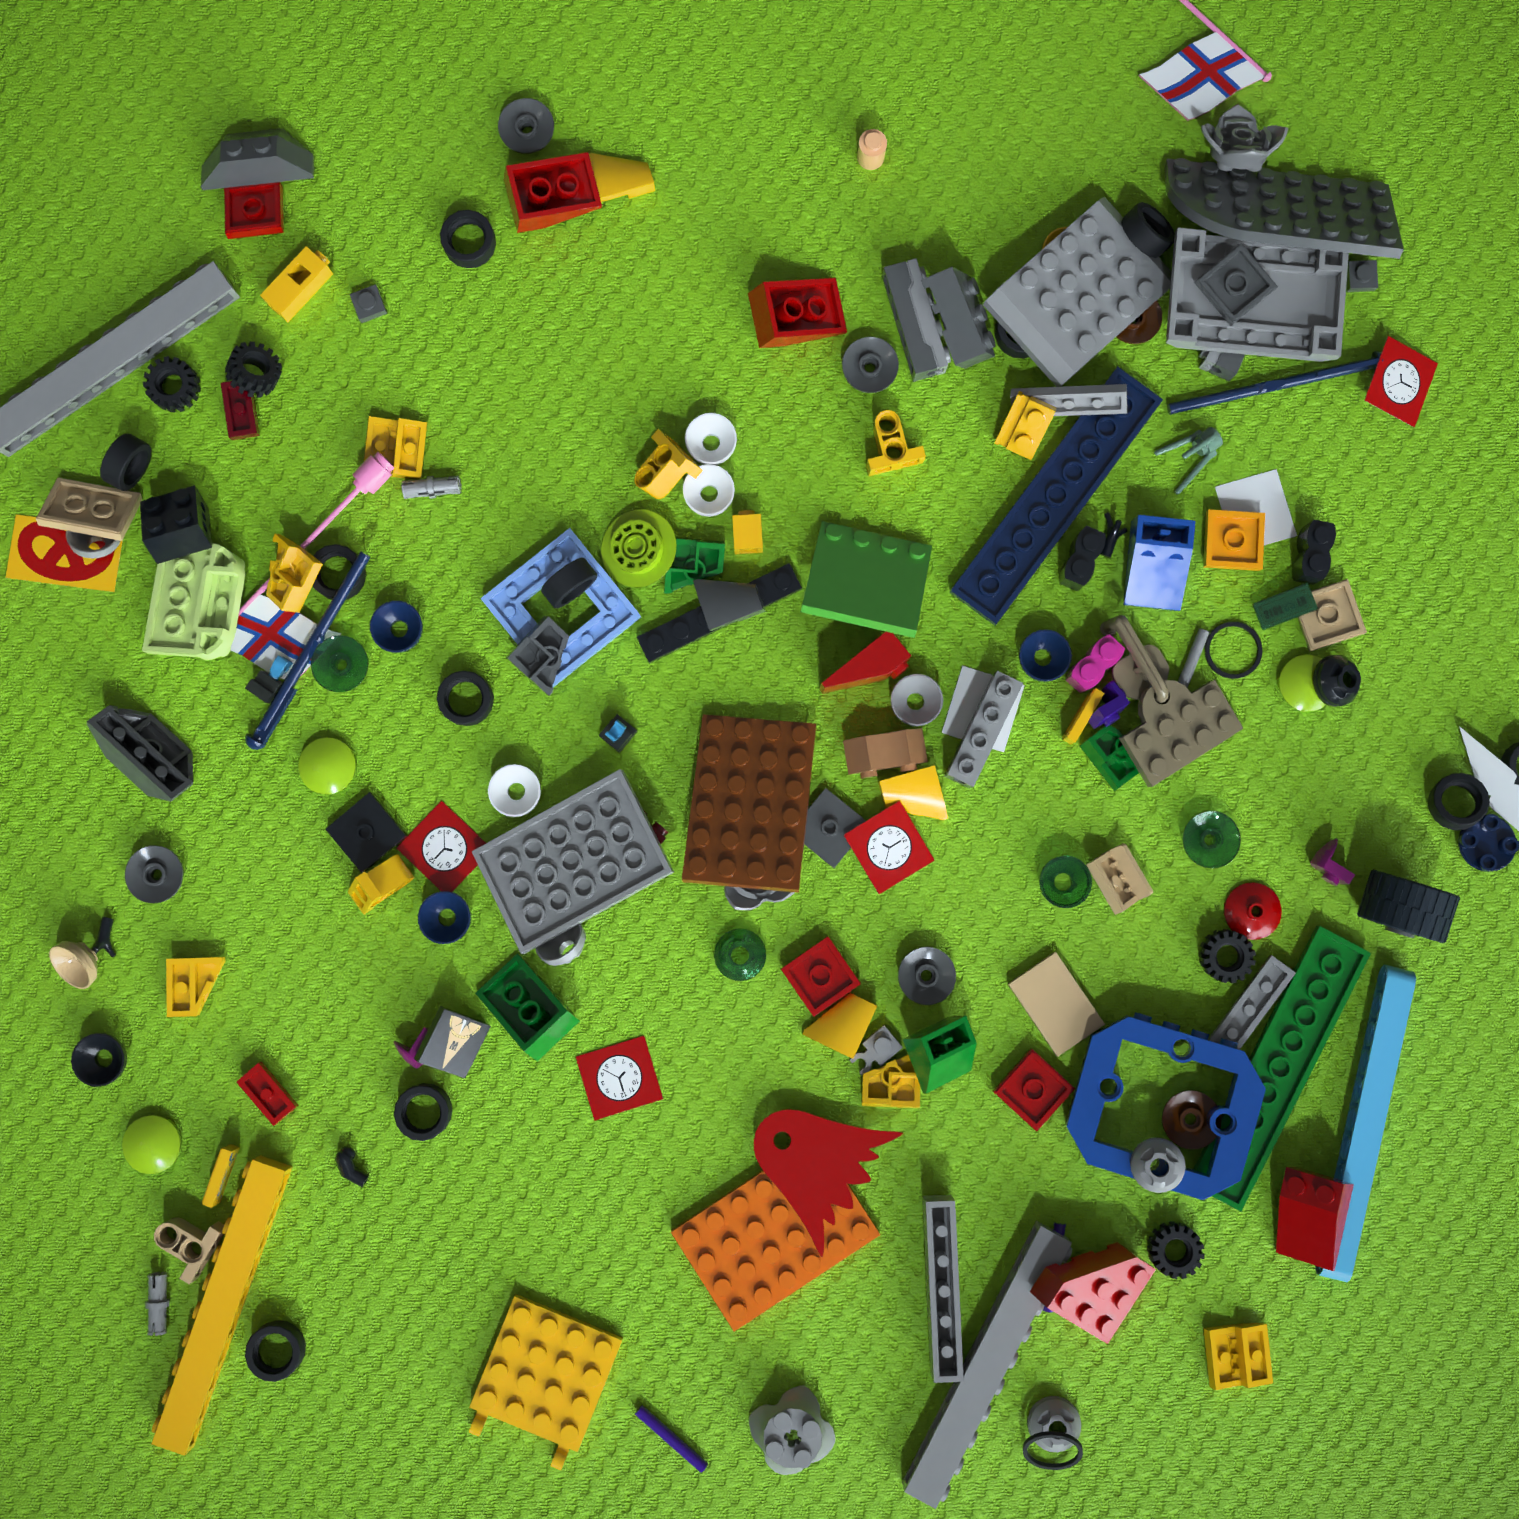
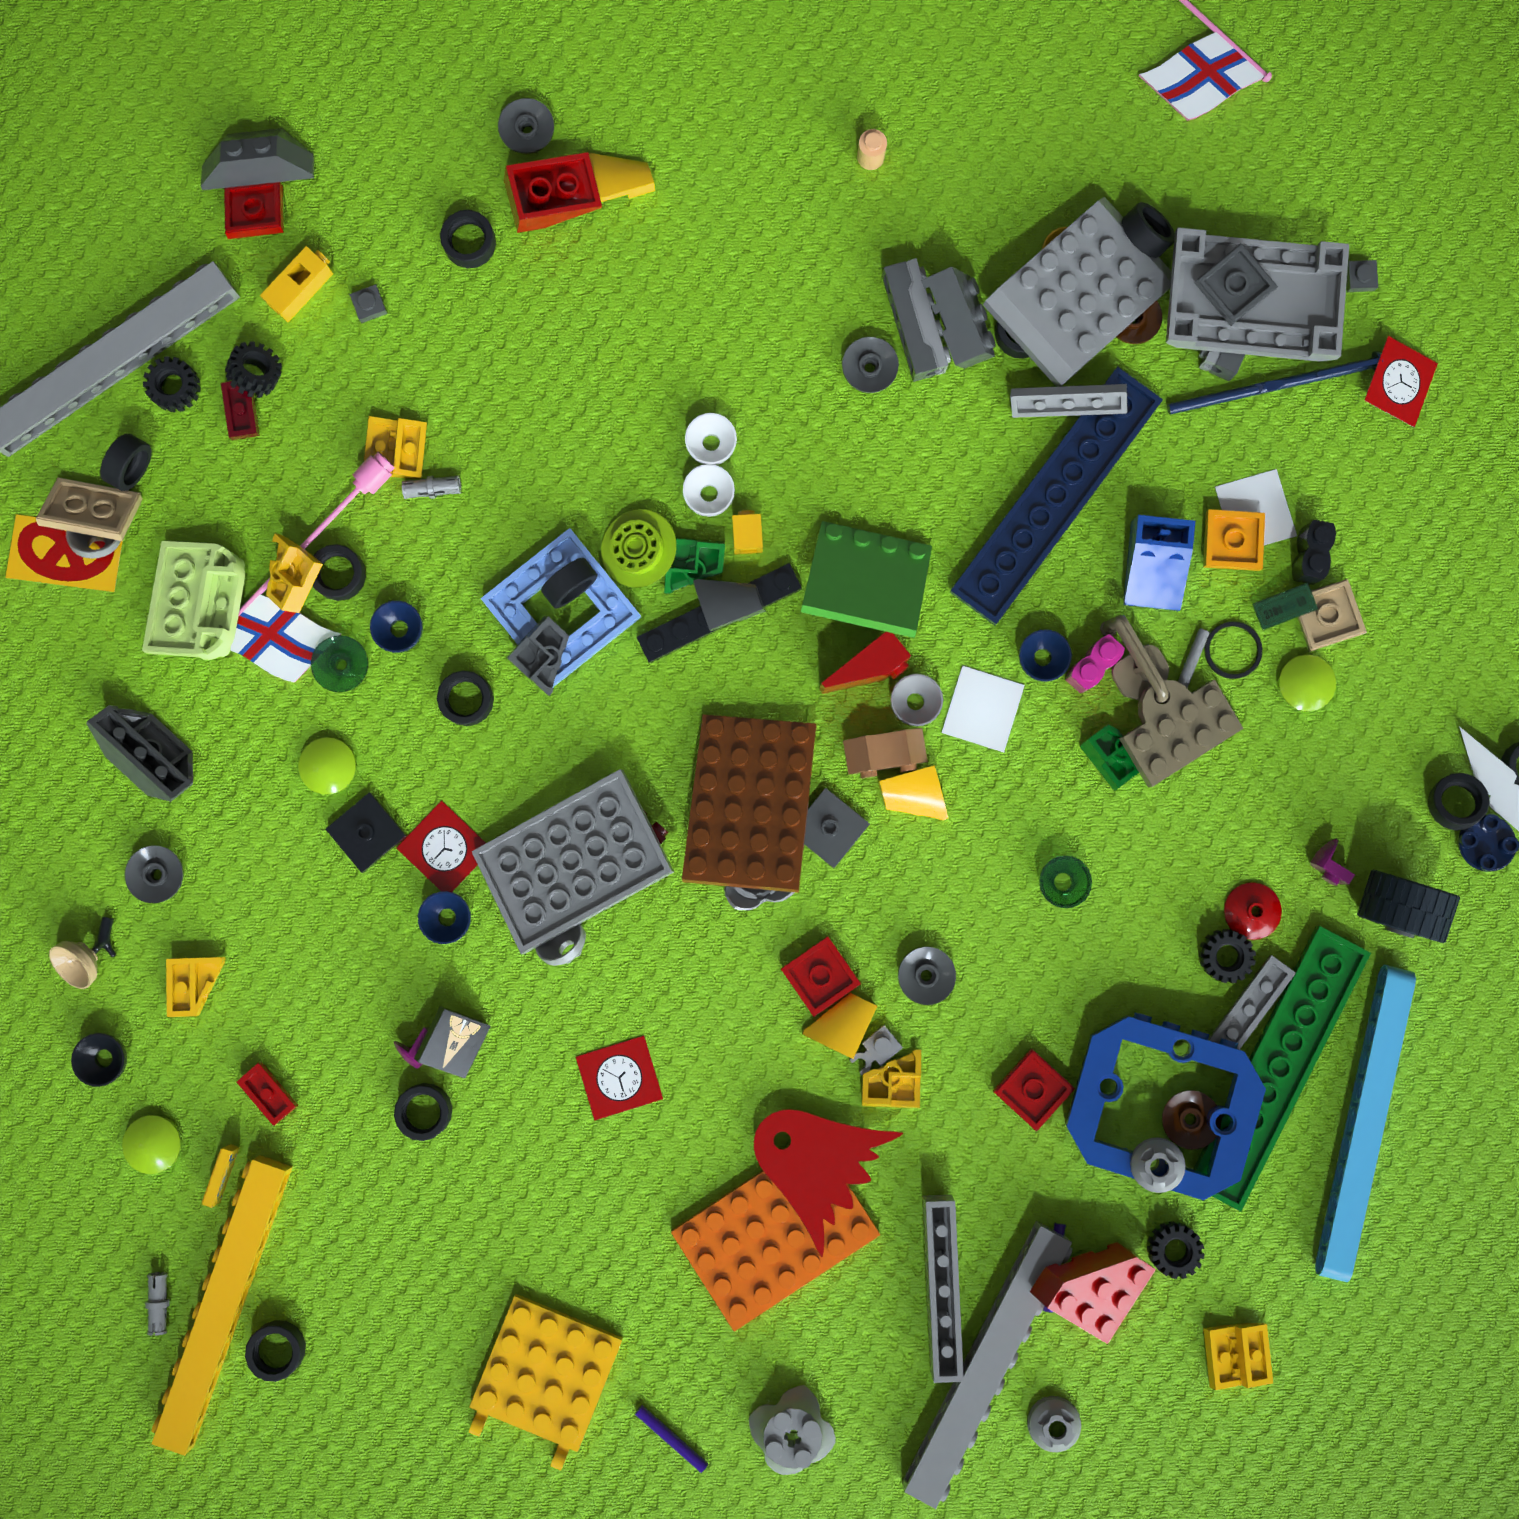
(175, 524): black piece -> none
(182, 1246): tan tile -> none
(267, 684): pearl dark grey piece -> none
(286, 692): dark blue bar -> none
(347, 1168): black arm -> none
(379, 883): yellow tile -> none
(500, 785): white piece -> none
(527, 1007): green slope -> none
(618, 733): pearl dark grey piece -> none
(664, 467): yellow tile -> none
(742, 938): clear green piece -> none
(796, 311): red slope -> none
(889, 847): red sticker -> none
(892, 439): yellow tile -> none
(941, 1052): green slope -> none
(983, 729): light grey piece -> none
(1025, 425): yellow plate -> none
(1052, 1434): black piece -> none
(1056, 1004): tan tile -> none
(1081, 564): black brick -> none
(1082, 716): yellow tile -> none
(1112, 535): black bar -> none
(1115, 703): dark purple bracket -> none
(1119, 878): tan bracket -> none
(1203, 443): sand green plant -> none
(1225, 839): clear green dish -> none
(1239, 142): light grey brick -> none
(1286, 208): dark grey plate -> none
(1312, 1217): red slope -> none
(1329, 680): black piece -> none

